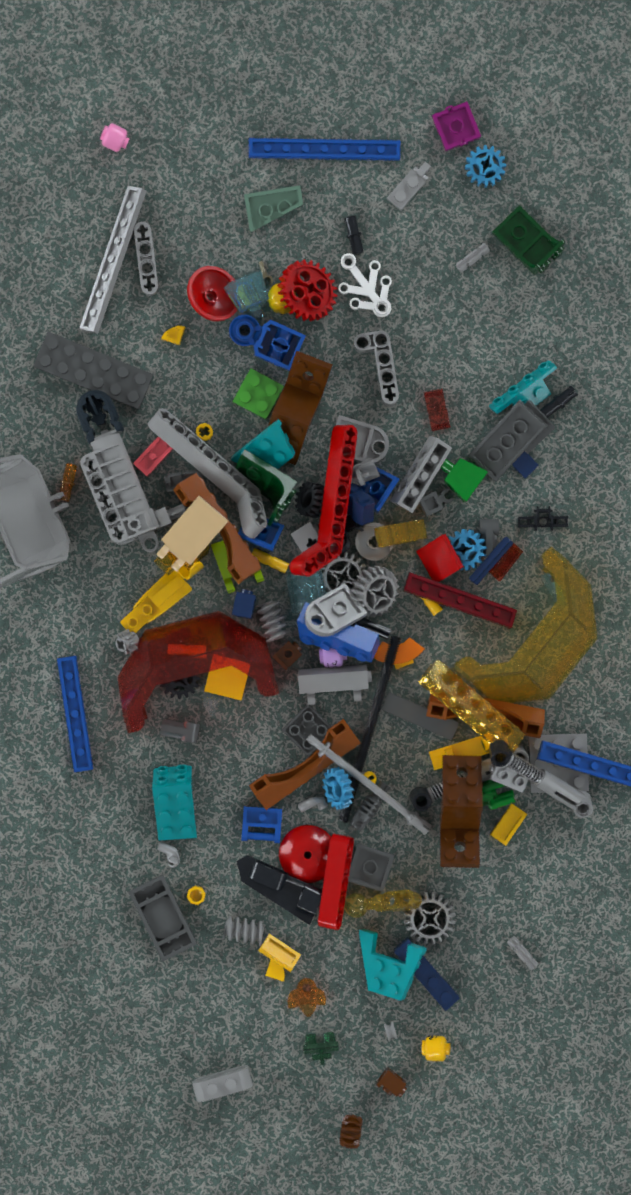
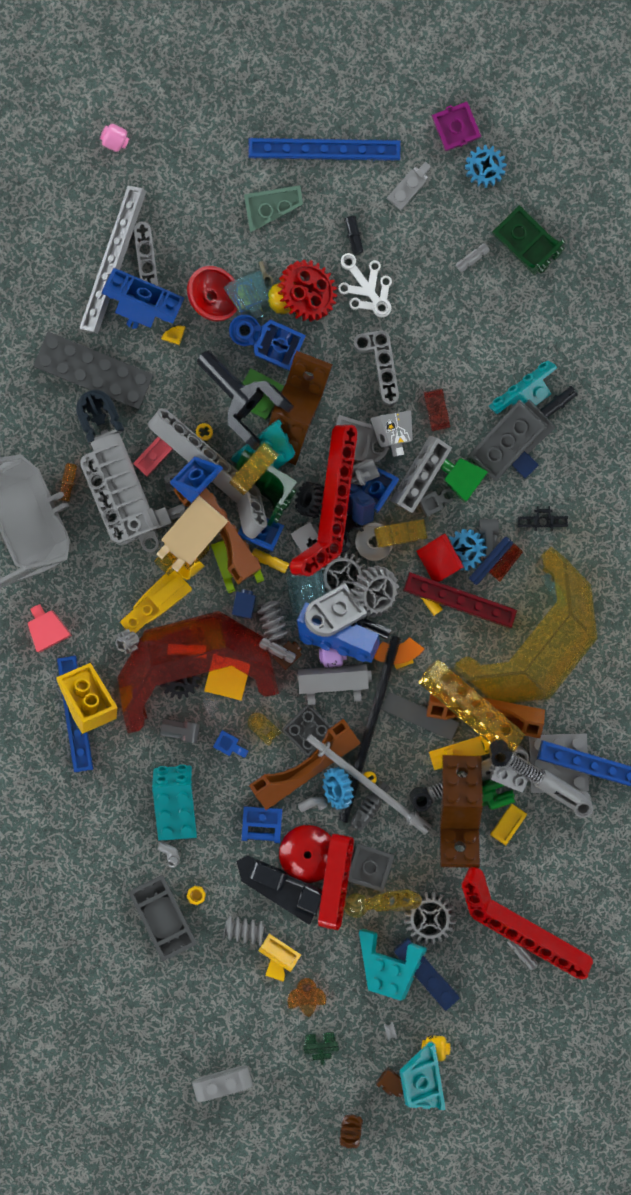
(46, 629): none -> coral torso
(87, 698): none -> yellow slope
(141, 300): none -> blue brick
(195, 477): none -> blue slope
(227, 744): none -> blue plate
(243, 396): none -> black piece
(254, 468): none -> clear yellow beam
(258, 722): none -> clear yellow plate
(277, 650): none -> light grey axle
(393, 430): none -> light grey torso
(422, 1080): none -> teal wing
(521, 930): none -> red beam

